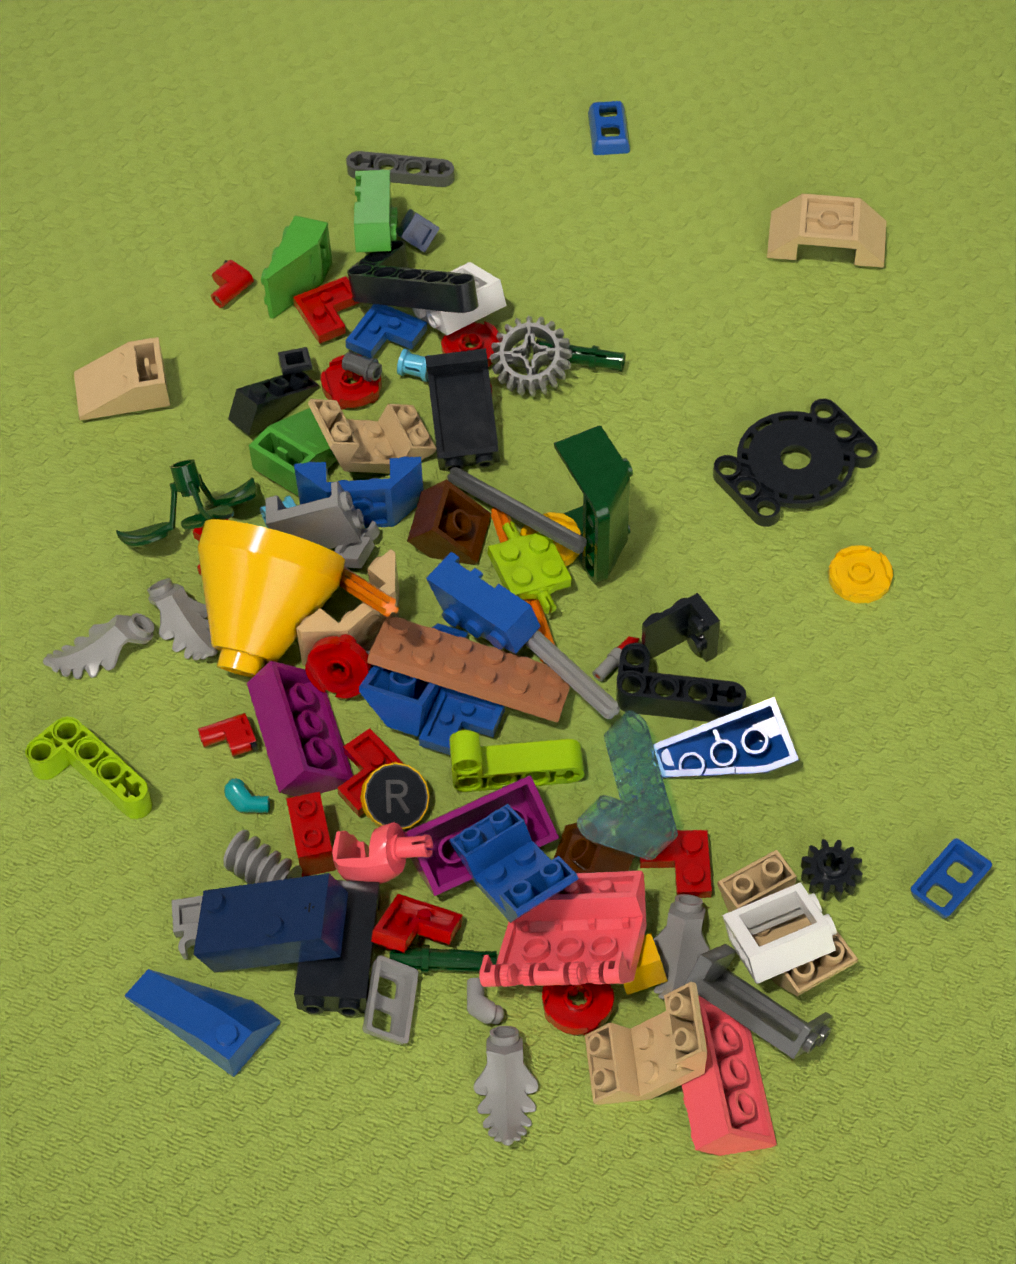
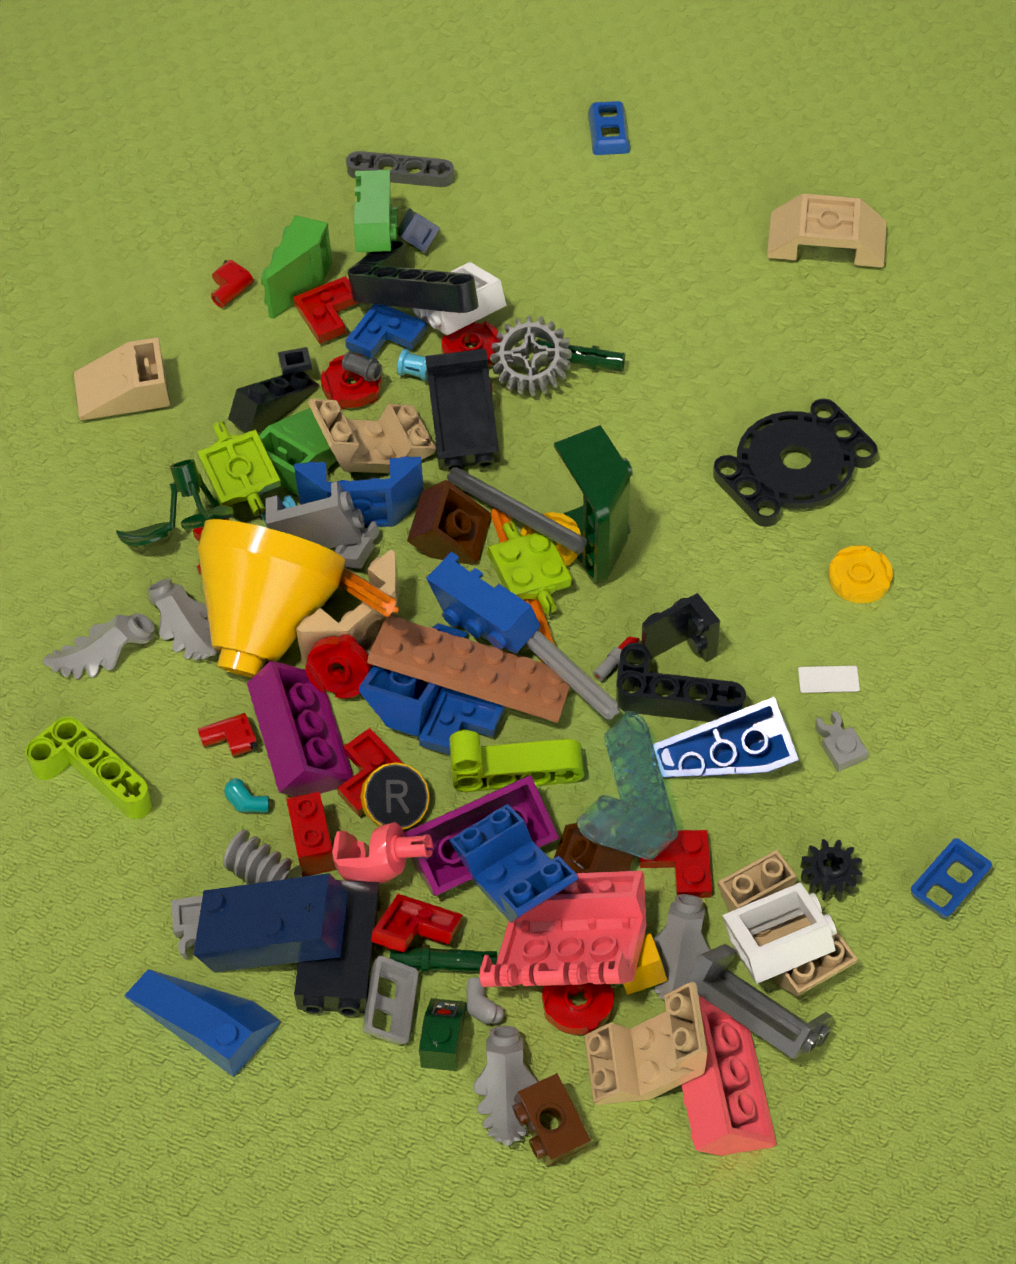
(238, 468): none -> lime plate
(442, 1034): none -> dark green slope
(551, 1098): none -> reddish brown brick
(828, 679): none -> white sticker
(841, 745): none -> light grey plate

